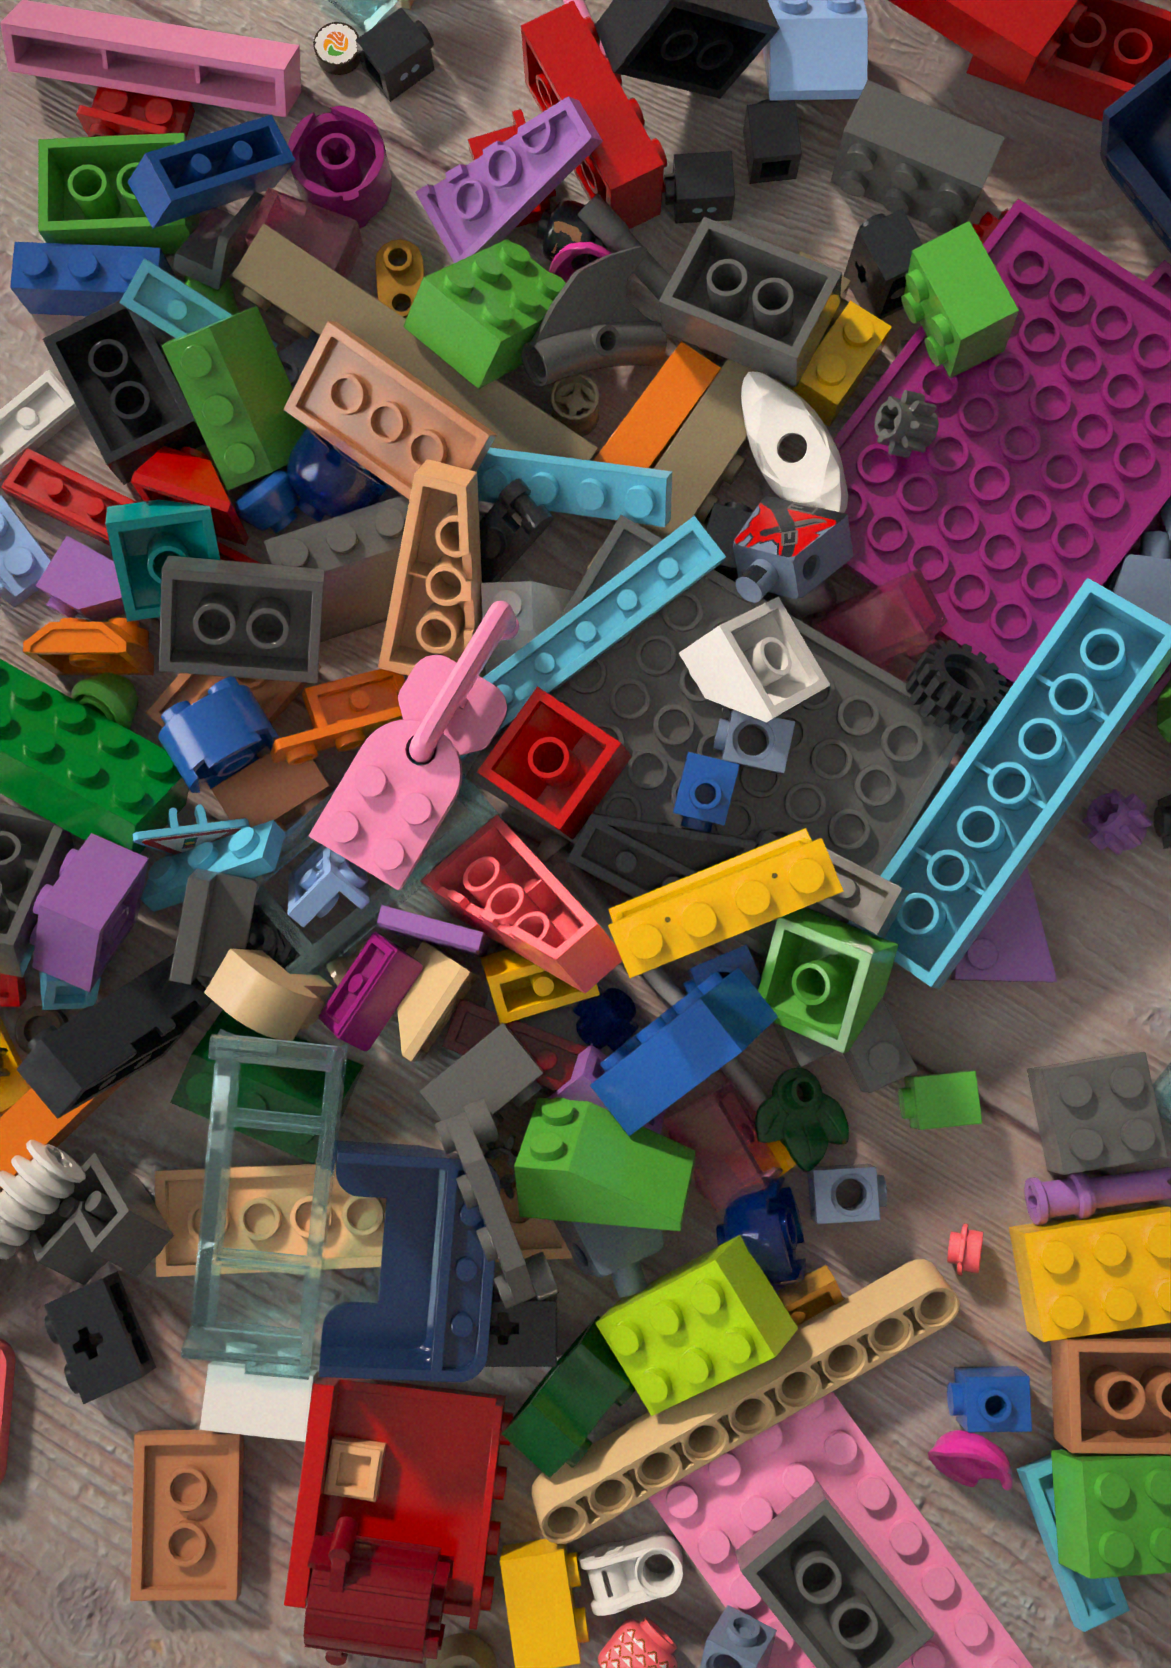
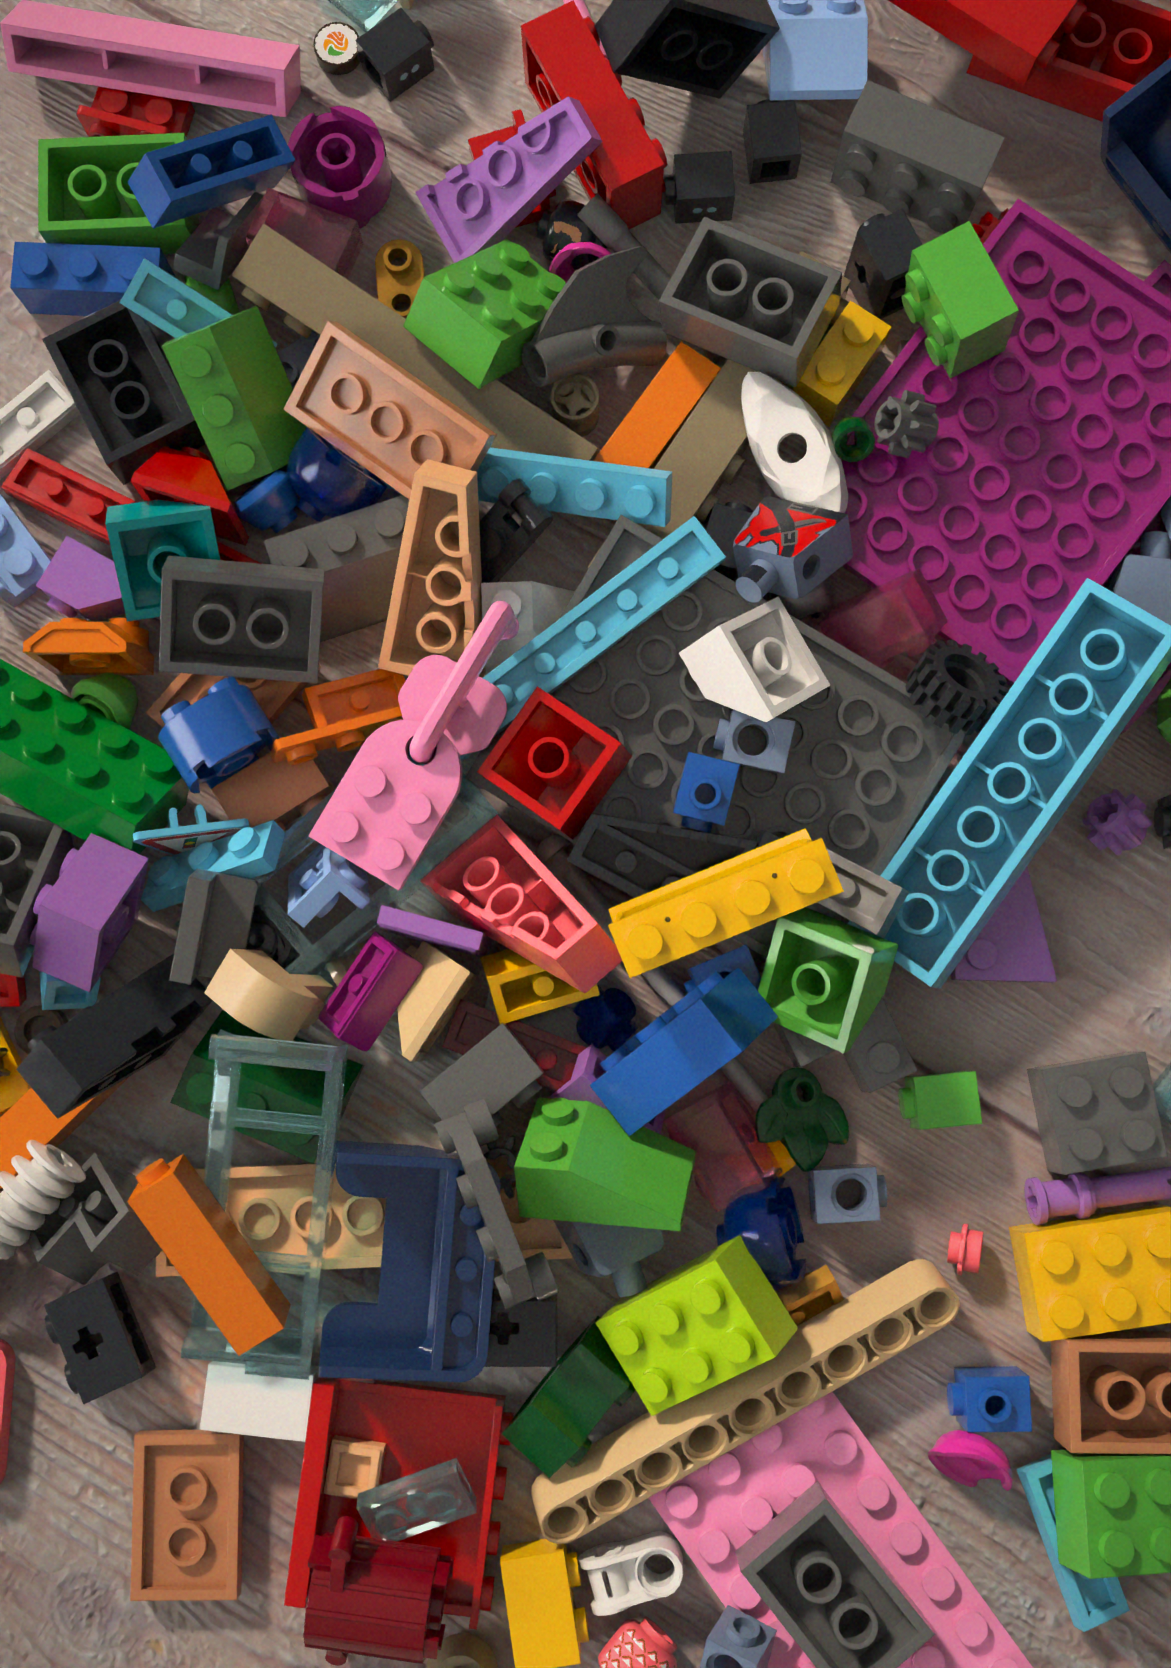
(209, 1253): none -> orange brick
(417, 1502): none -> clear light blue plate
(863, 439): none -> dark green hinge

